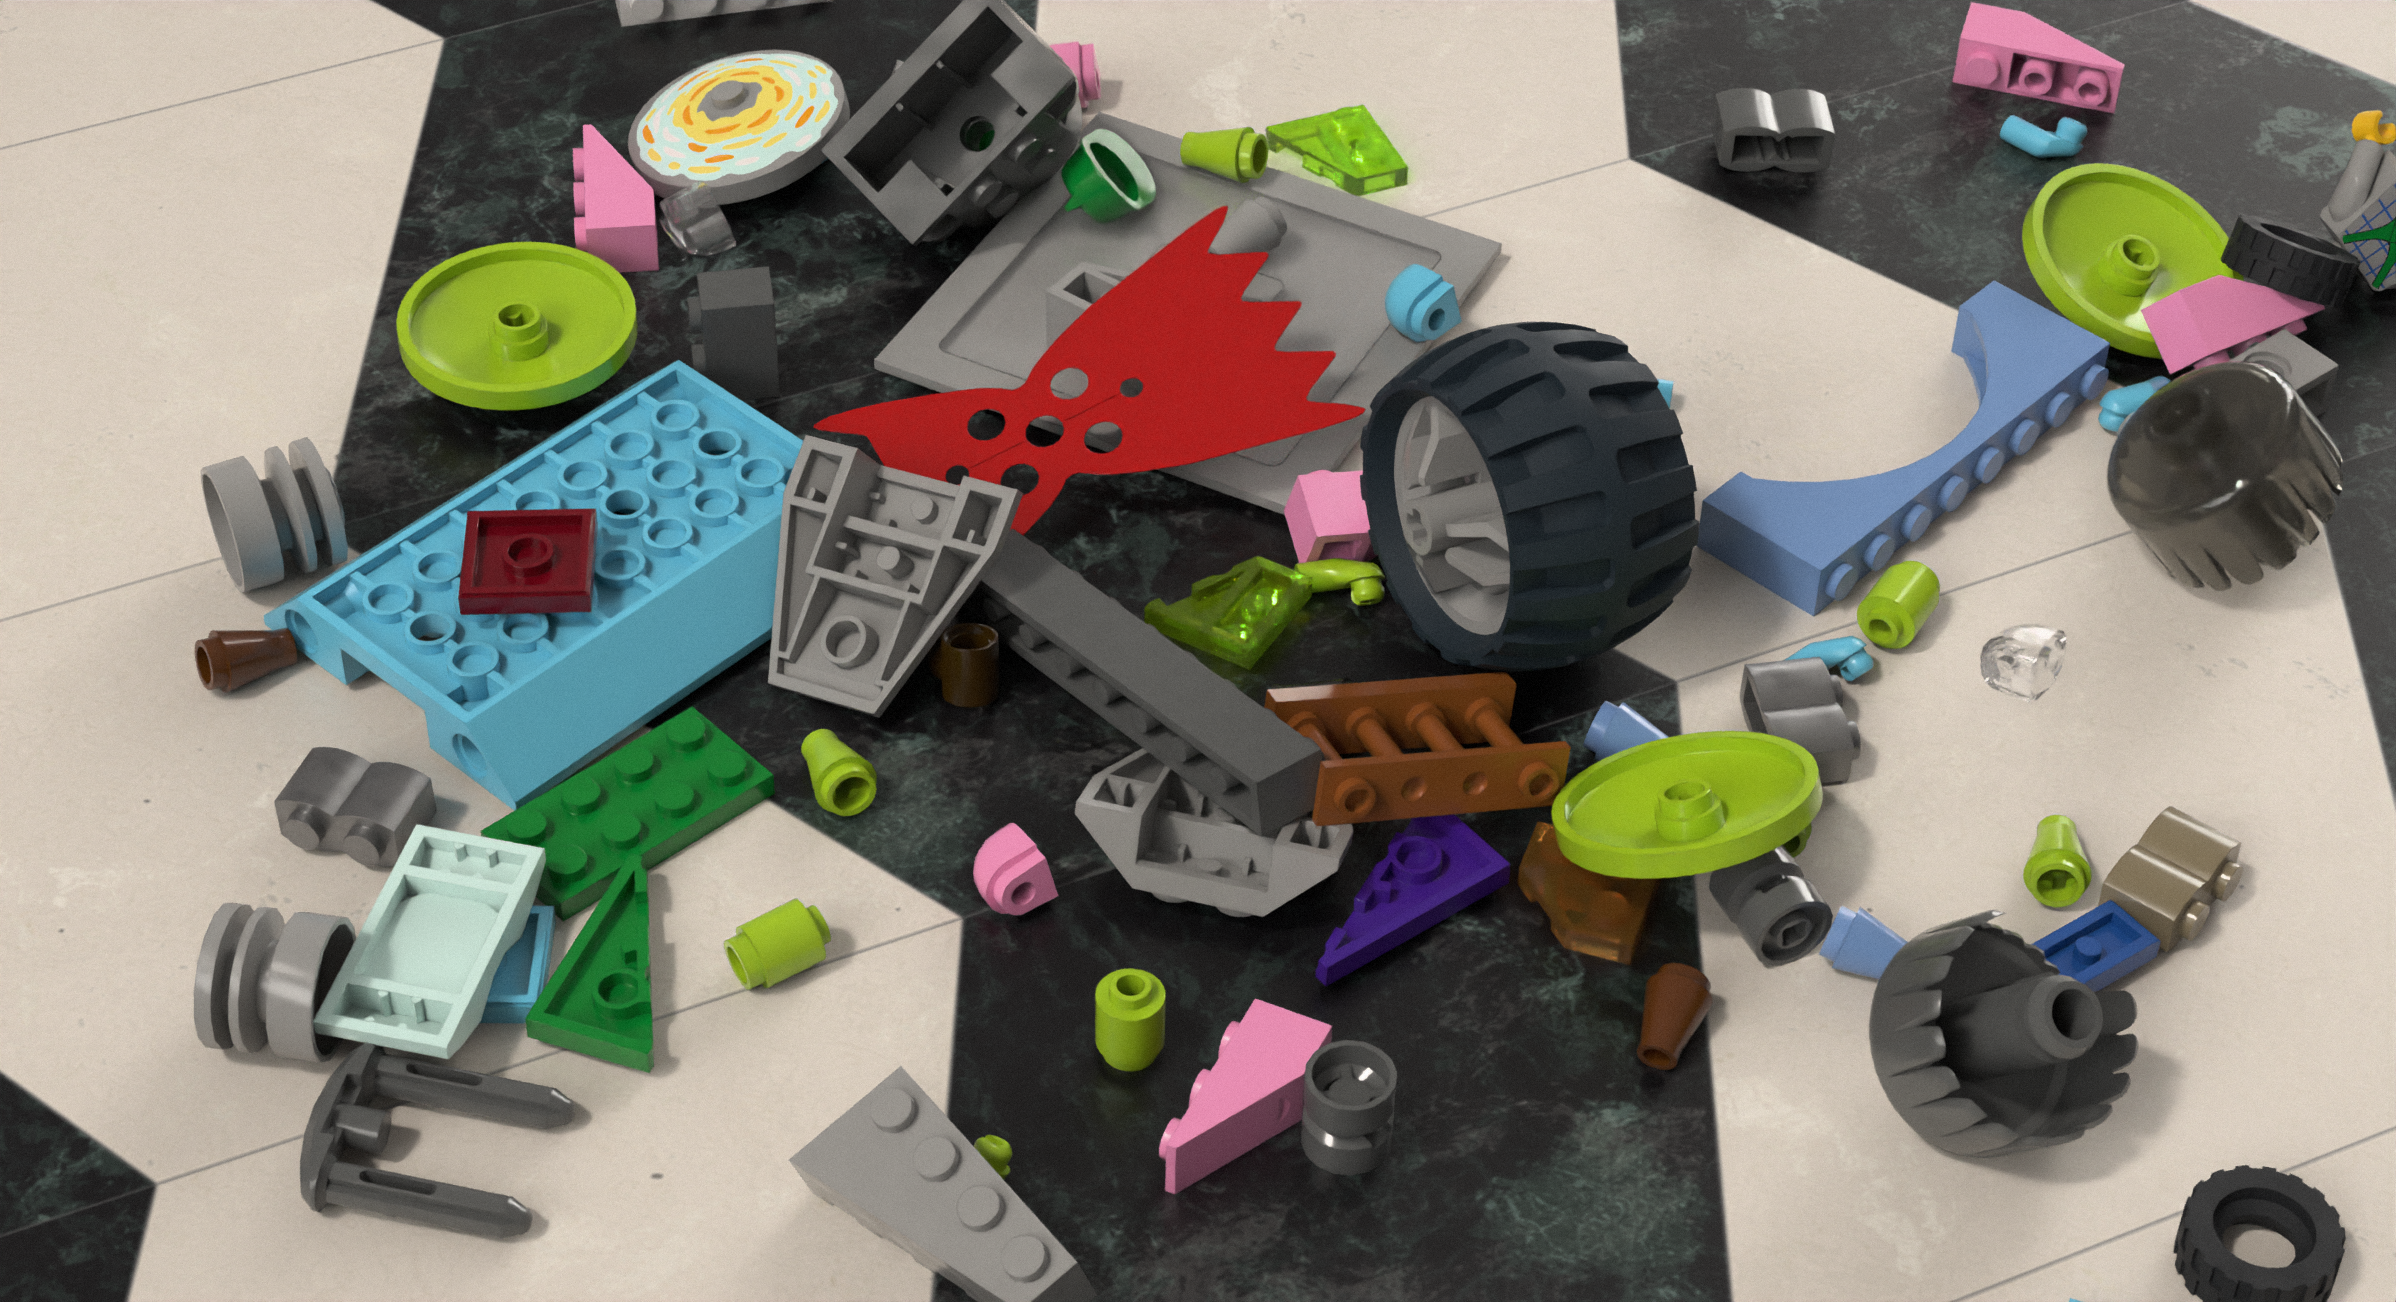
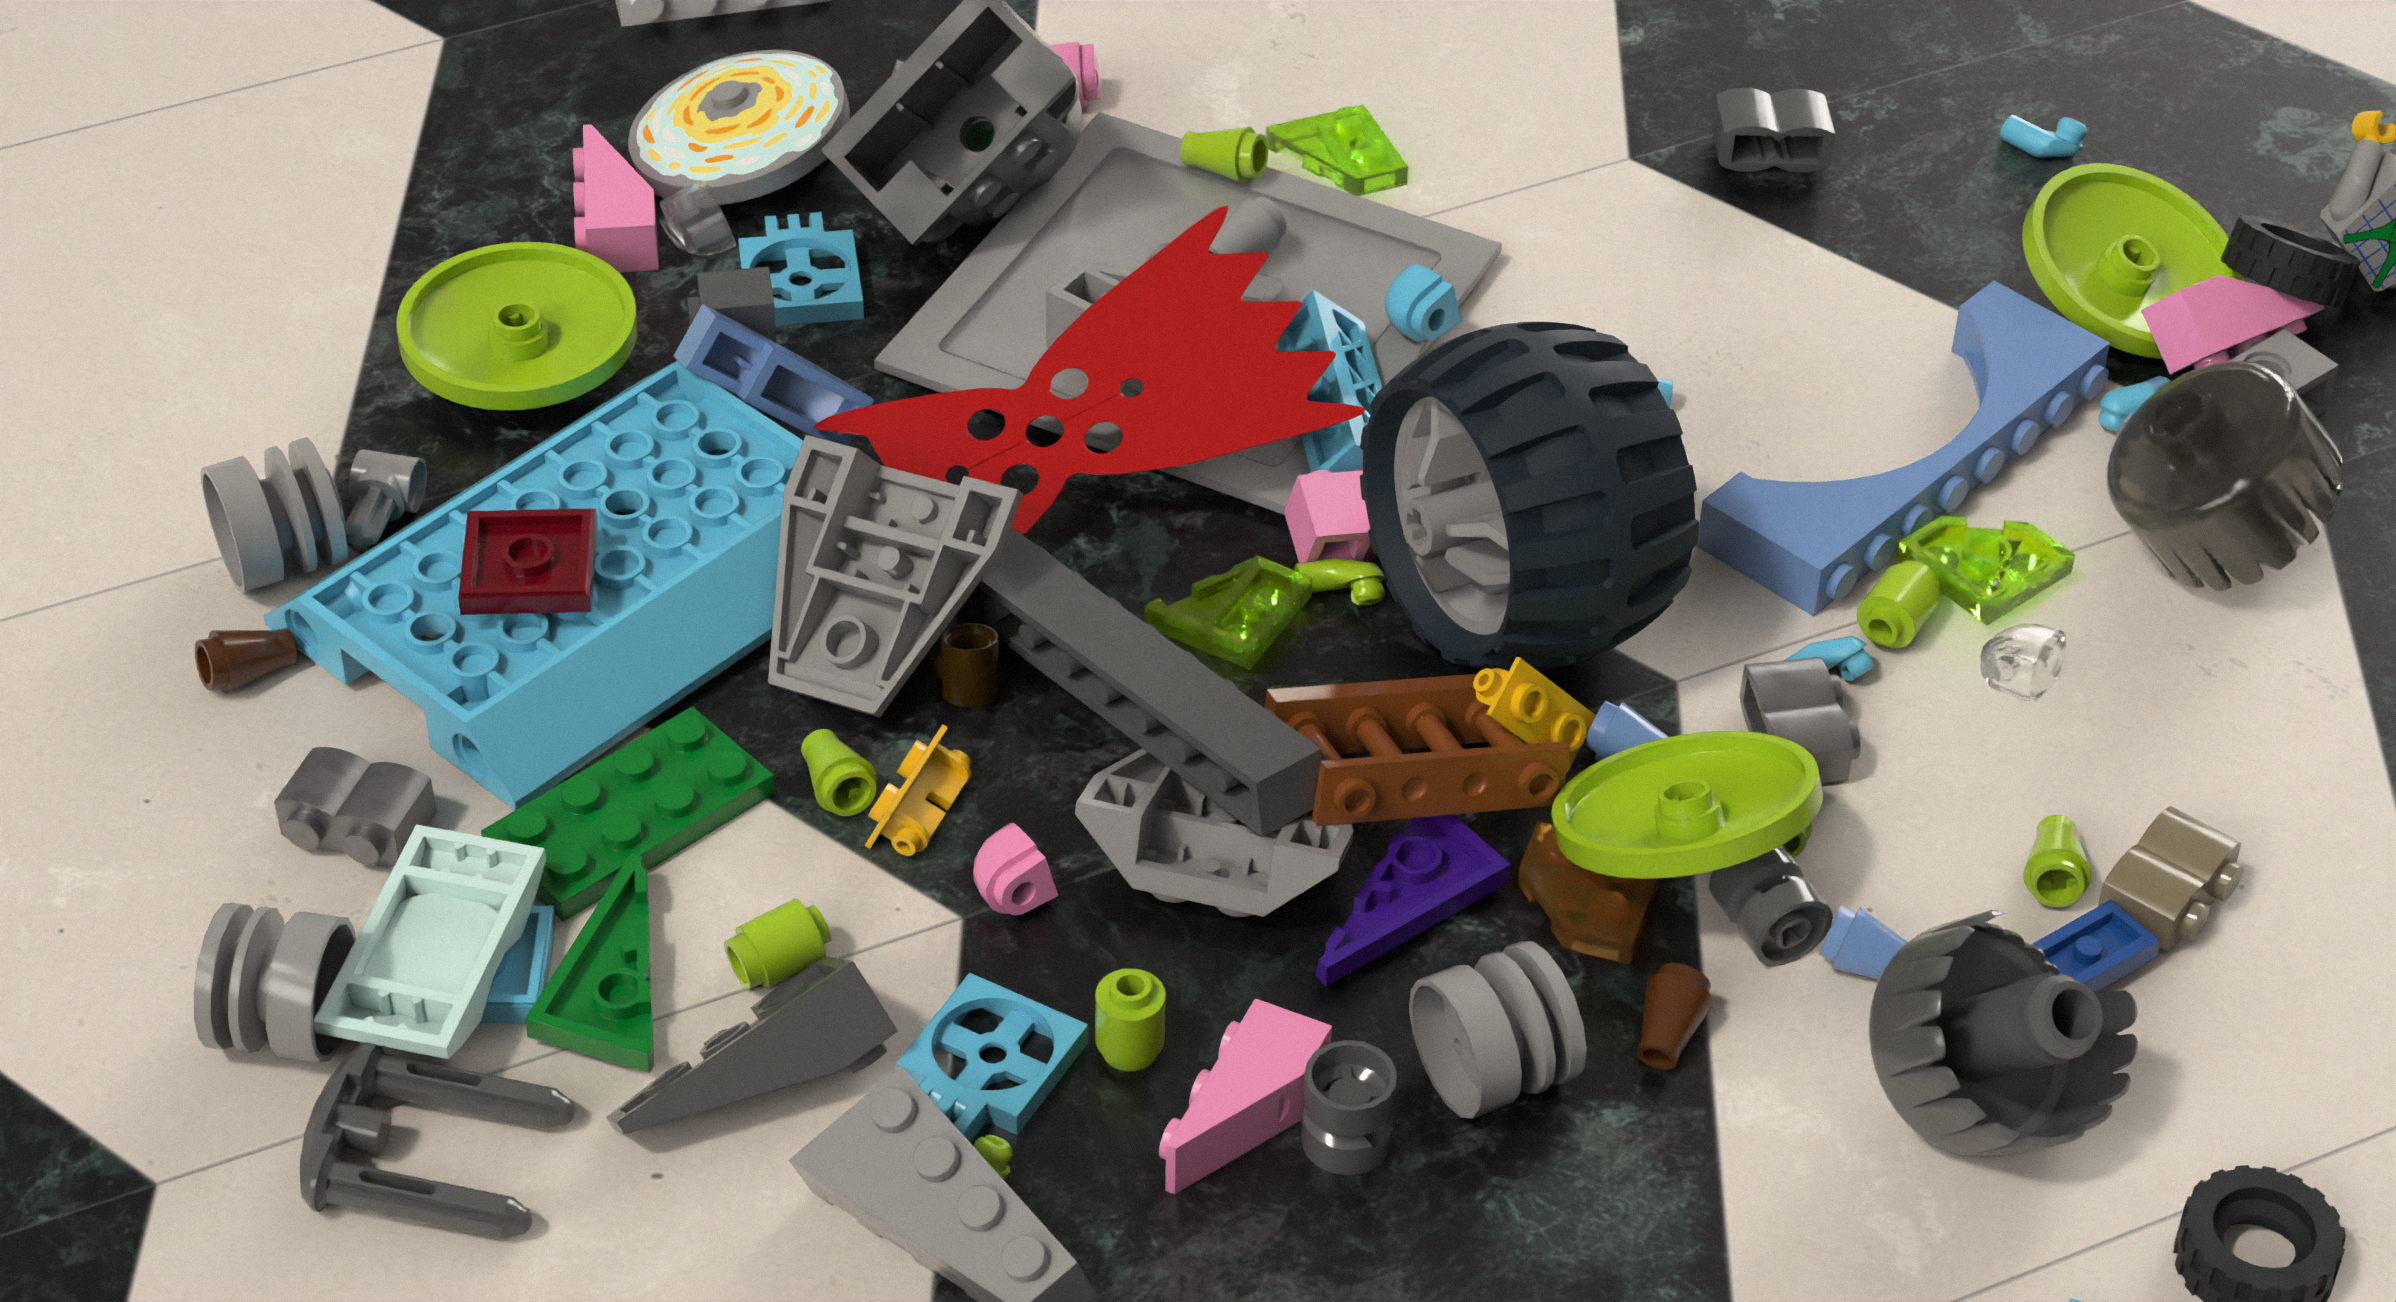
(382, 490): none -> light grey axle
(766, 374): none -> medium blue slope
(797, 247): none -> medium azure piece
(802, 1032): none -> dark grey wedge
(904, 812): none -> yellow hinge
(967, 1096): none -> medium azure piece
(1107, 178): green piece -> none
(1347, 380): none -> medium azure fence
(1497, 1029): none -> light grey wheel
(1533, 706): none -> yellow hinge
(1986, 567): none -> clear neon green plate
(2032, 59): bright pink slope -> none

